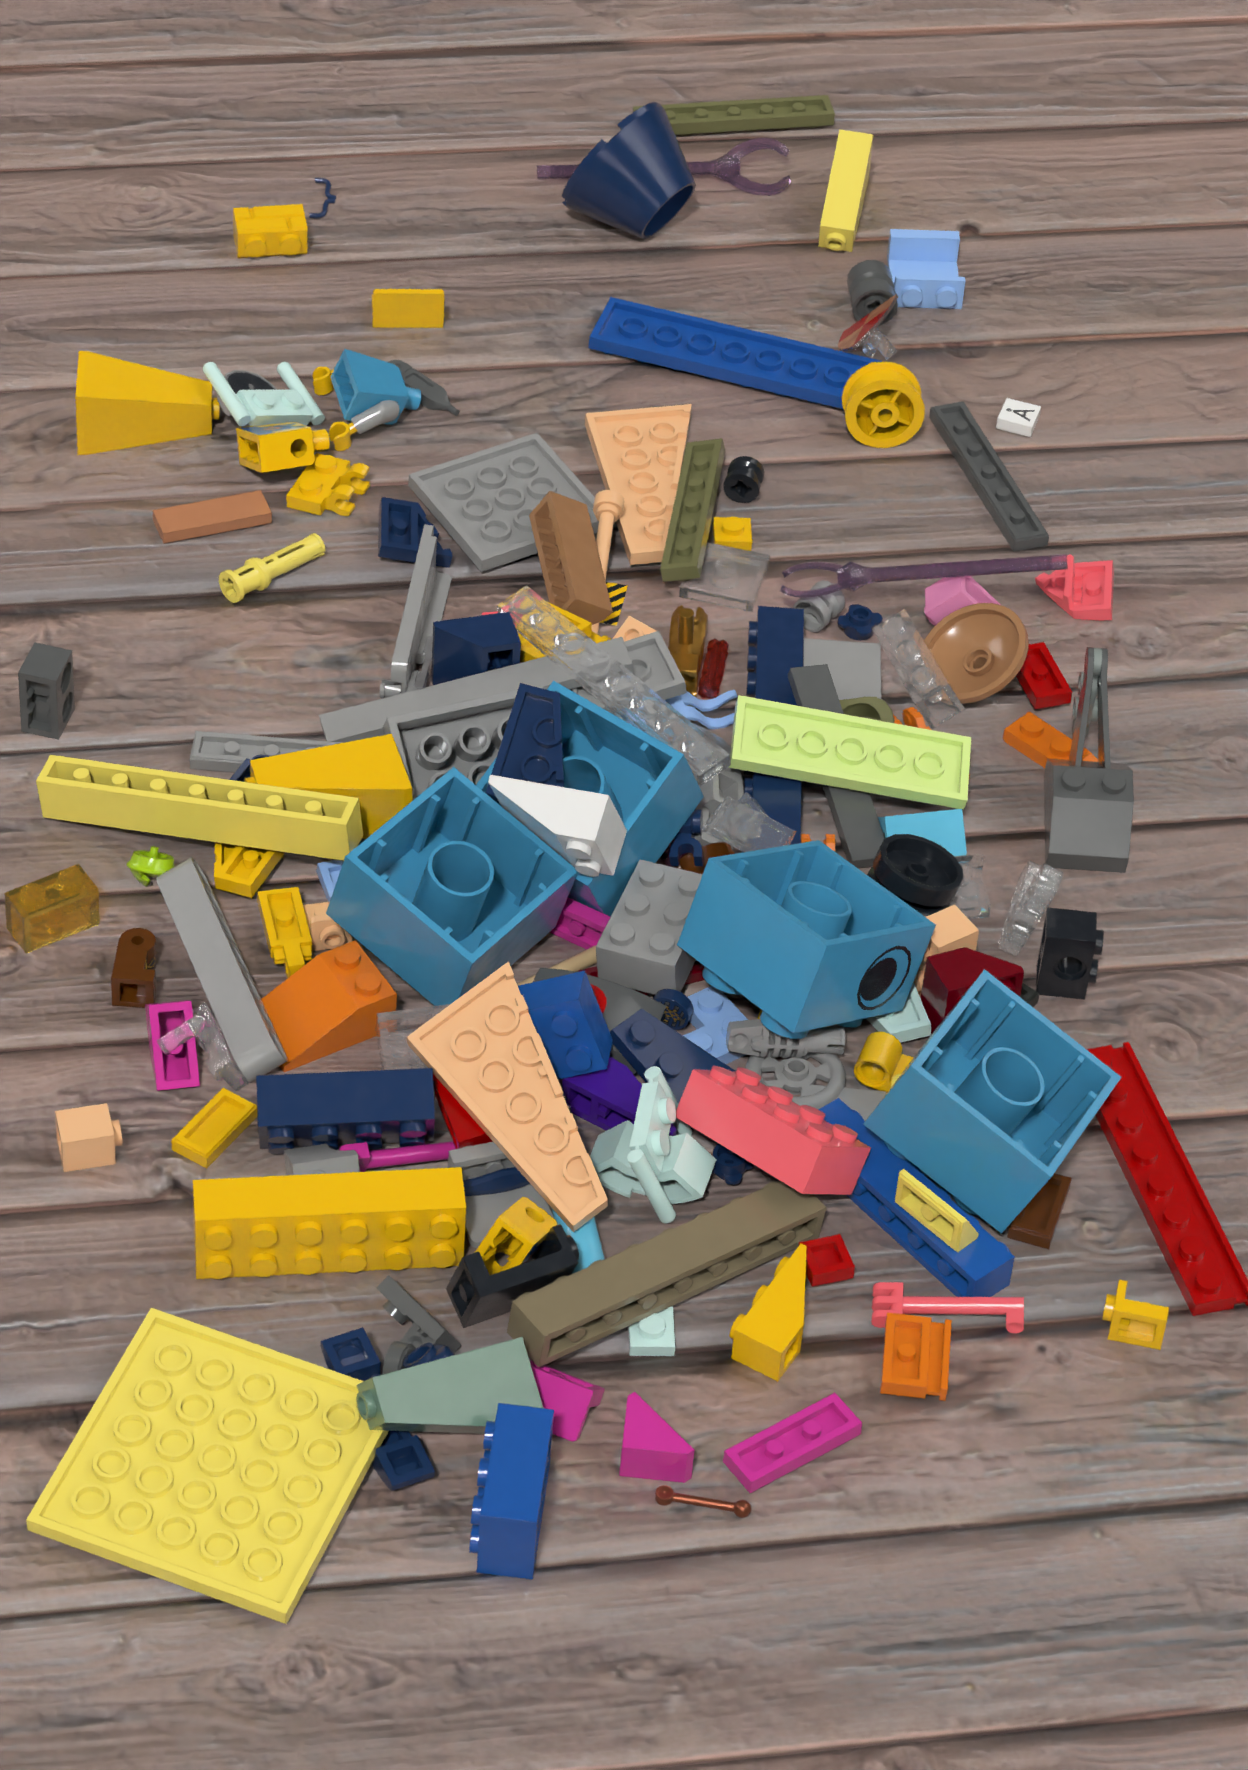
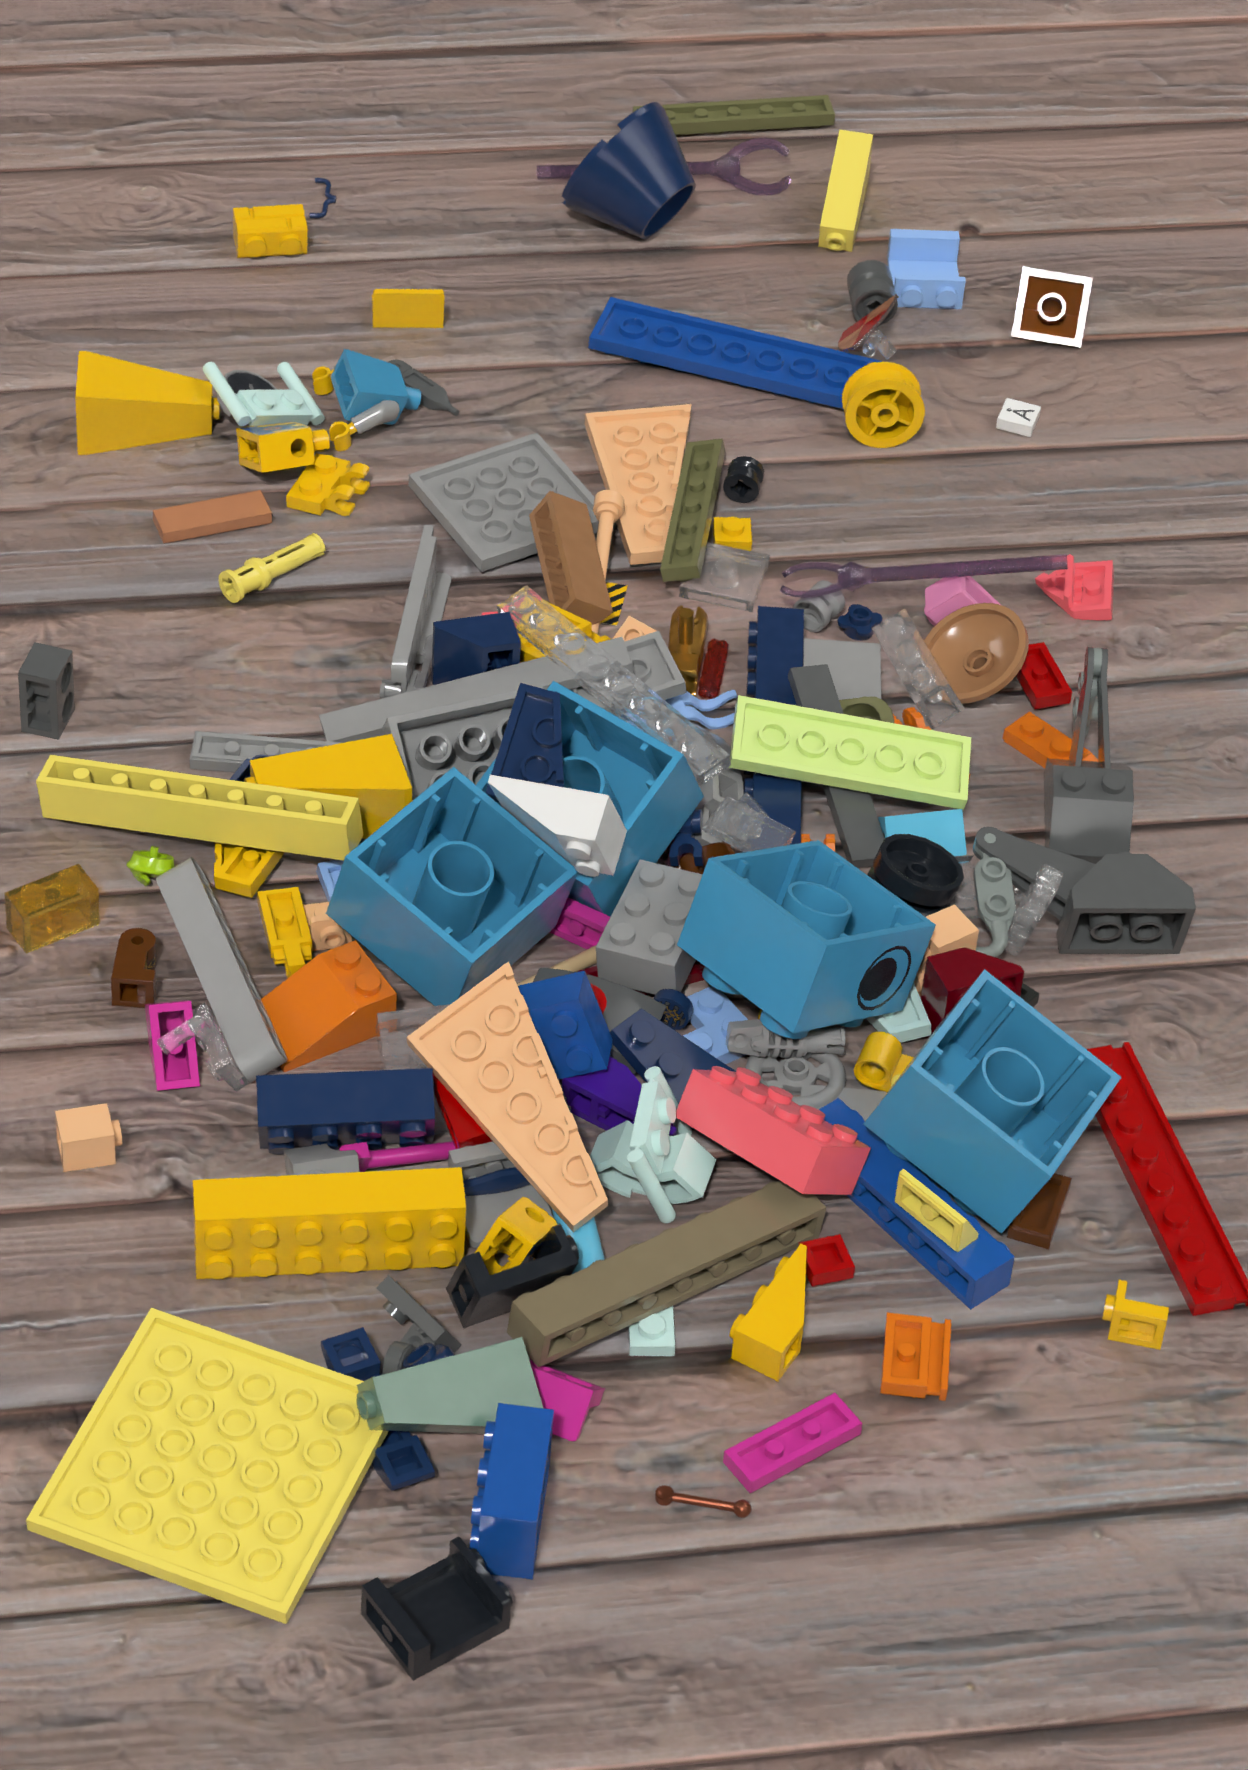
(214, 1128): yellow tile -> none
(401, 532): dark blue wing -> none
(438, 1610): none -> black panel
(652, 1446): dark pink slope -> none
(729, 1165): dark blue plate -> none
(890, 1298): coral hinge -> none
(989, 476): dark grey tile -> none
(1051, 307): none -> dark orange slope
(1067, 953): black brick -> none
(1103, 908): none -> dark grey slope

